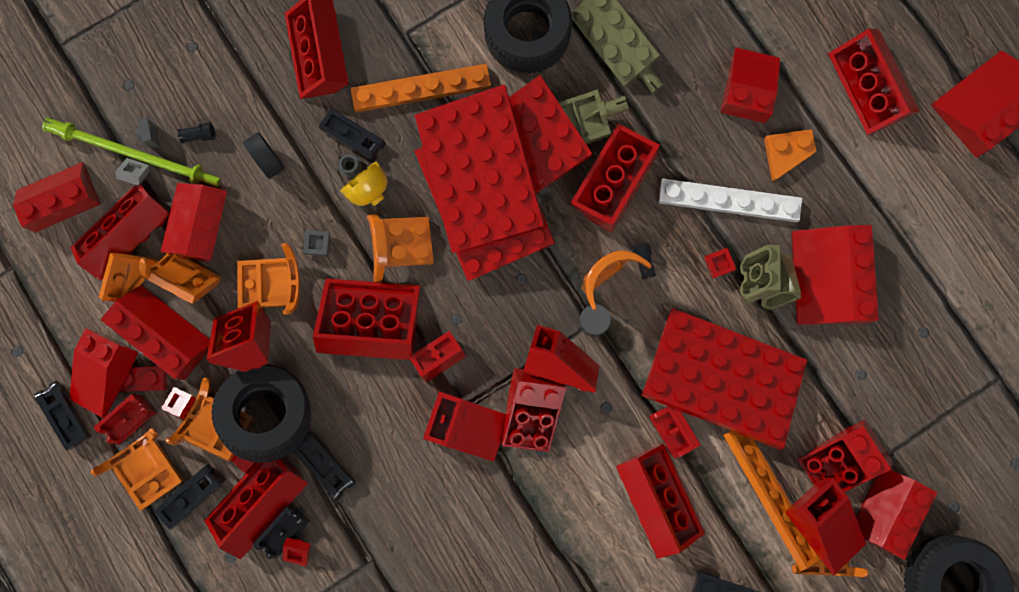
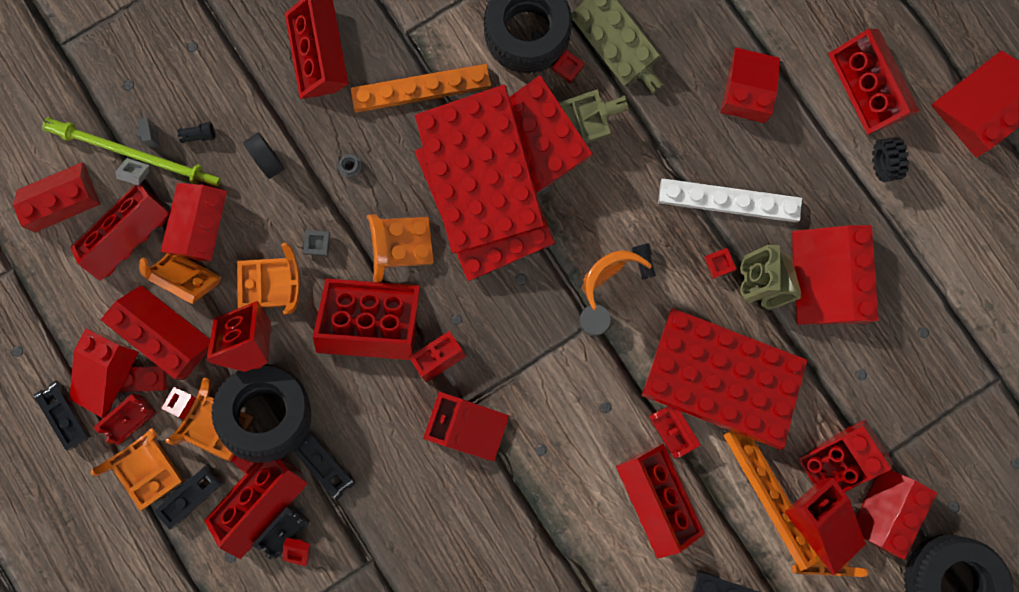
(122, 276): orange wing -> none
(351, 134): black plate -> none
(366, 186): yellow cylinder -> none
(532, 412): red slope -> none
(560, 360): red slope -> none
(568, 66): none -> red plate
(615, 177): red slope -> none
(788, 150): orange wing -> none
(890, 159): none -> black tyre

